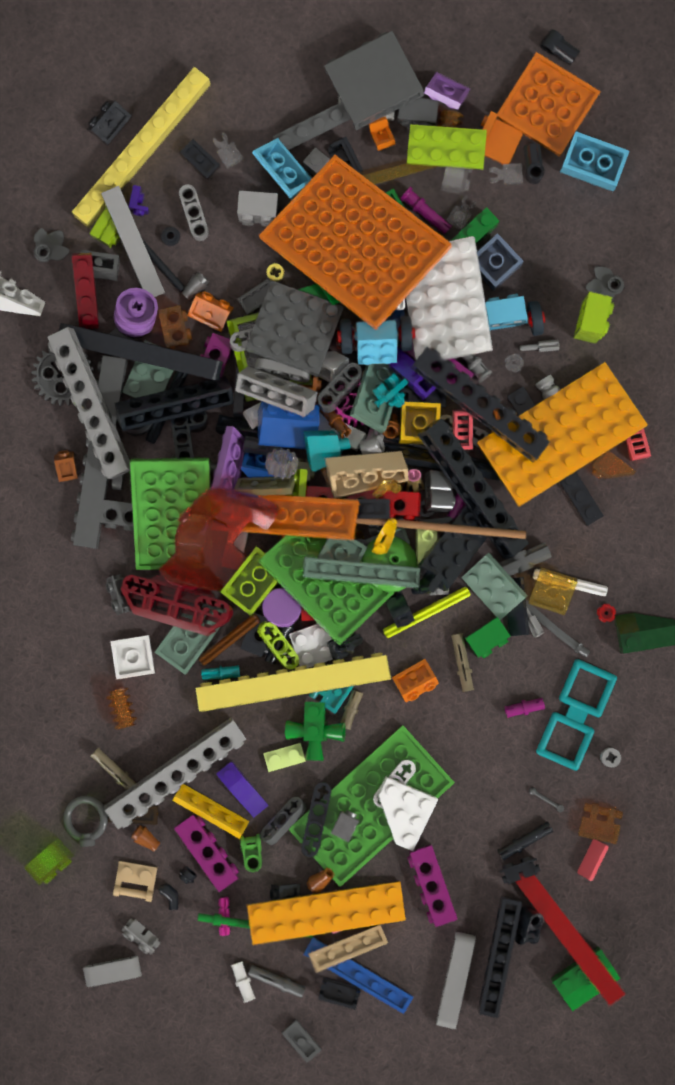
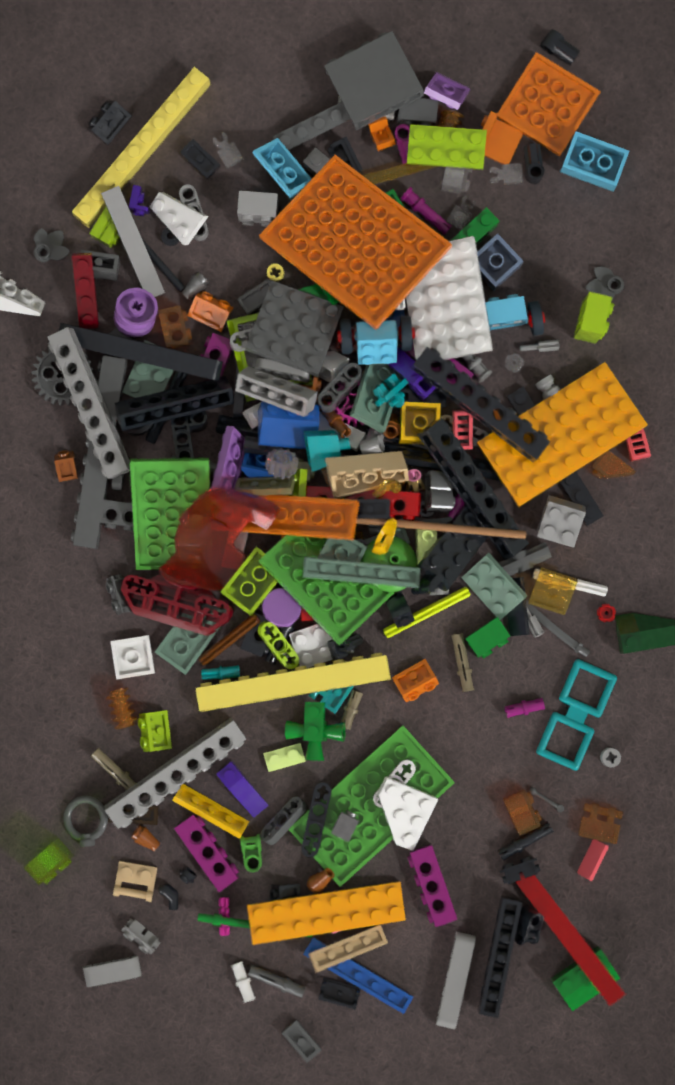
(154, 731): none -> lime bracket
(179, 218): none -> white wing
(402, 143): none -> magenta piece
(521, 811): none -> clear orange brick
(561, 521): none -> light grey brick

